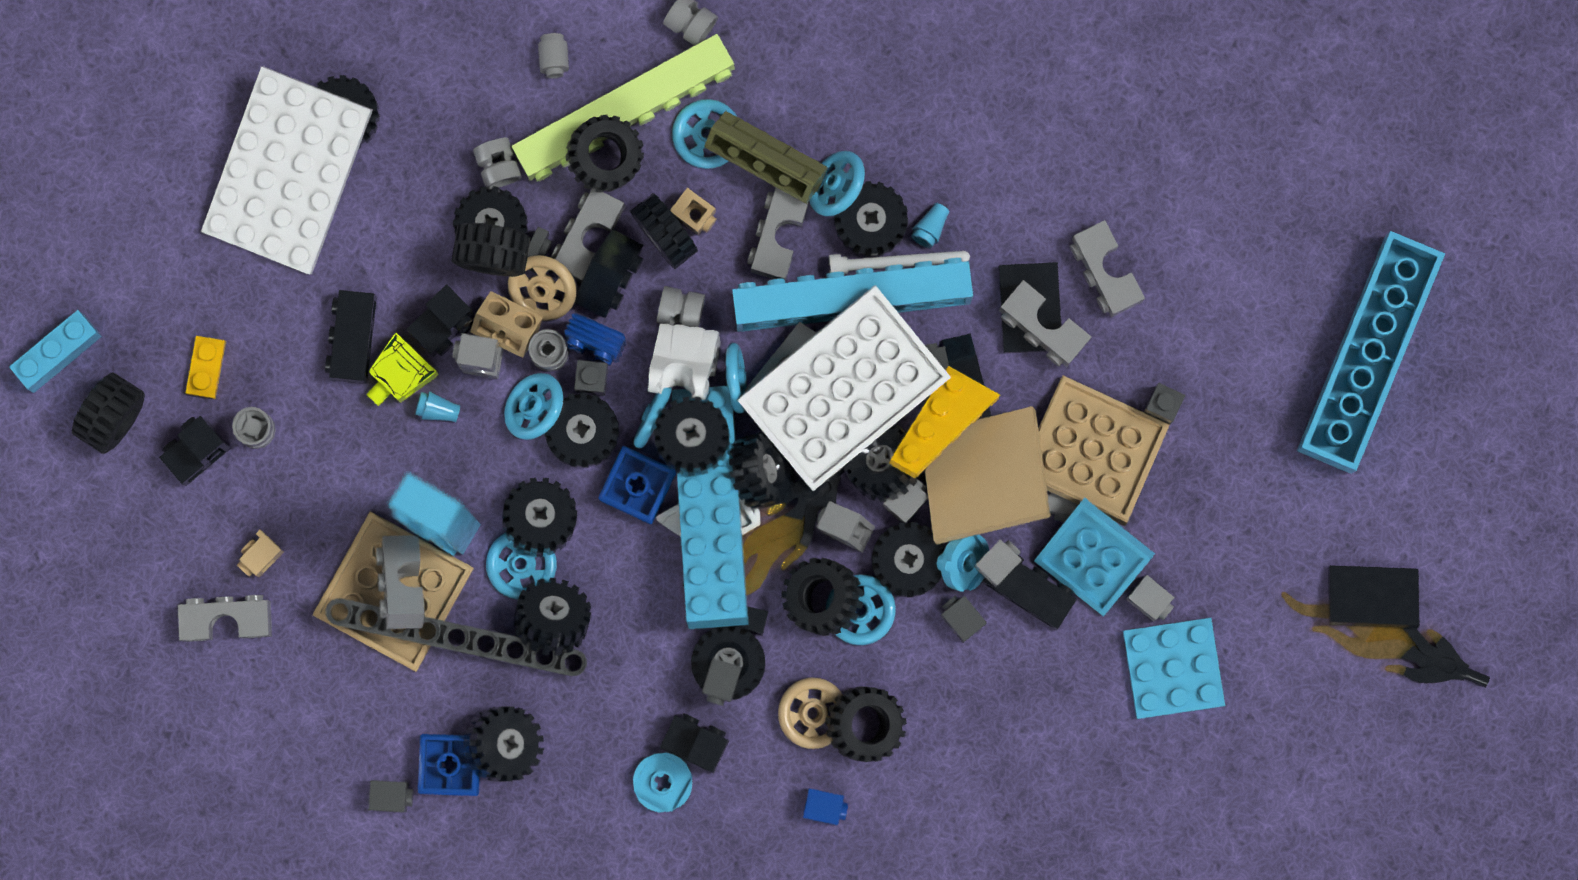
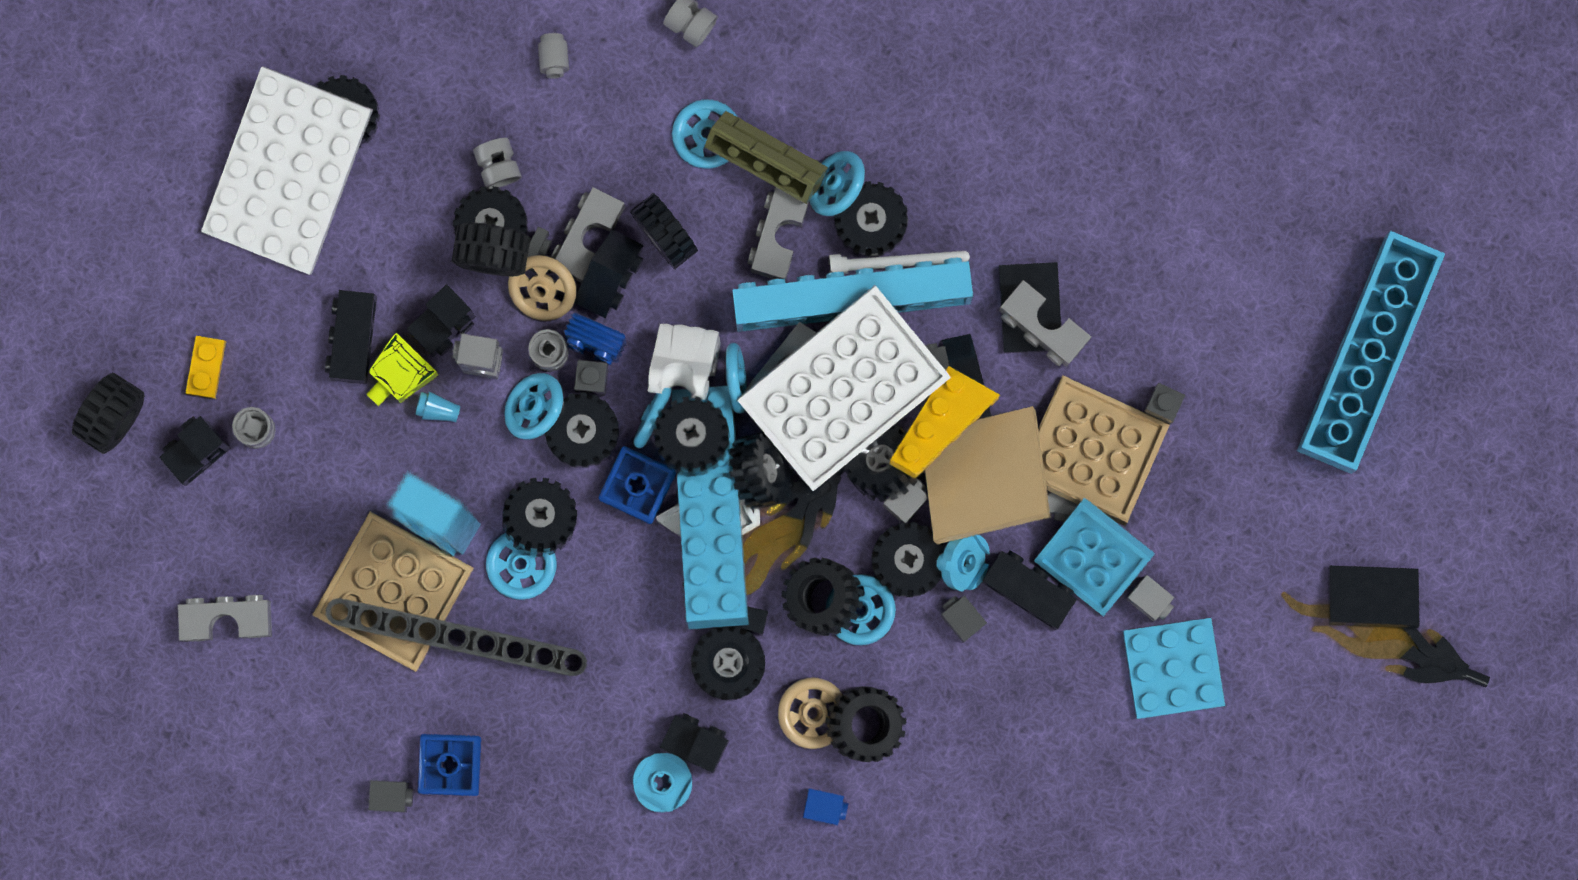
(55, 351): medium azure brick -> none
(259, 555): tan brick -> none
(401, 604): light grey arch -> none
(490, 749): black wheel -> none
(507, 323): tan brick -> none
(547, 631): black wheel -> none
(625, 139): black tyre -> none
(631, 102): yellowish green brick -> none
(680, 307): light grey wheel -> none
(688, 202): tan brick -> none
(721, 682): dark grey brick -> none
(845, 526): light grey slope -> none
(929, 228): medium azure cone -> none
(999, 562): light grey brick -> none
(1115, 293): light grey arch -> none

